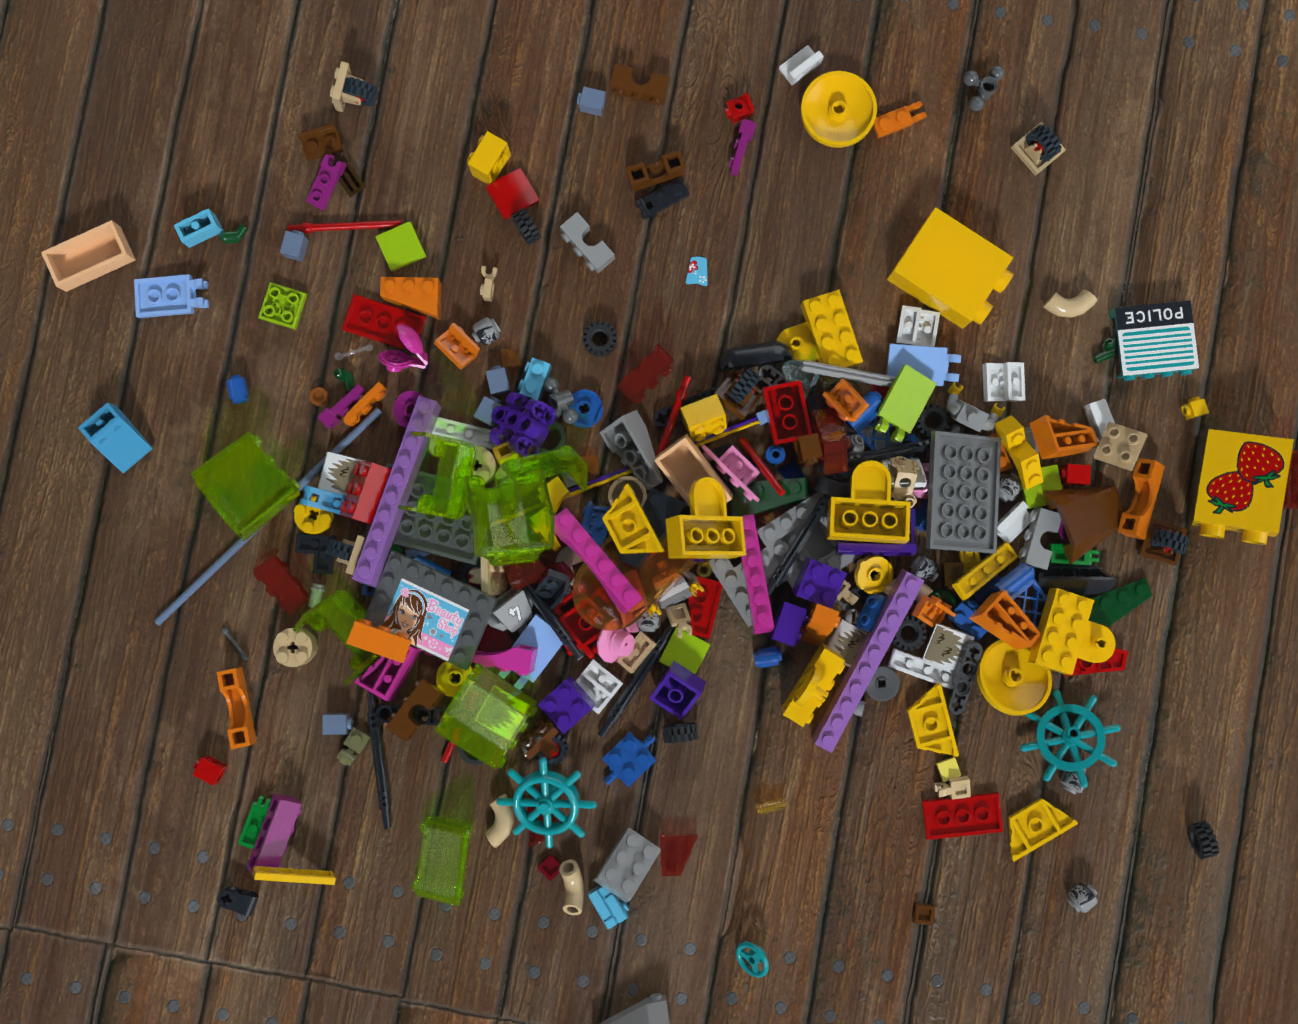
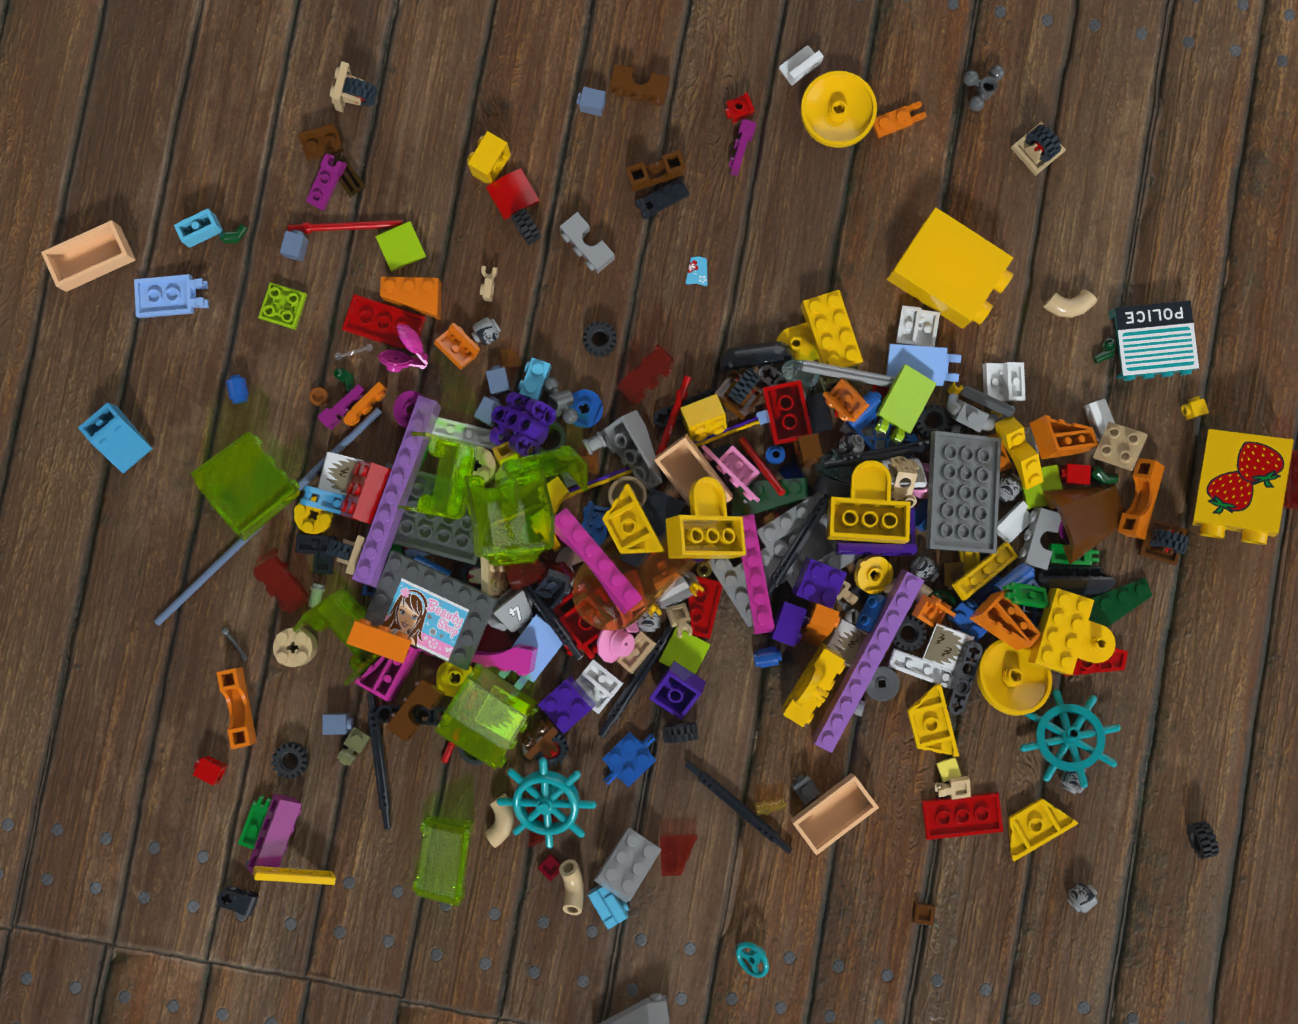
(278, 760): none -> black tyre
(594, 443): none -> light grey bush
(740, 808): none -> black axle
(804, 788): none -> dark grey bracket
(832, 439): clear red wedge -> none
(834, 813): none -> light nougat piece
(988, 401): none -> dark grey axle
(1026, 595): none -> green hinge
(1103, 478): none -> dark green arm

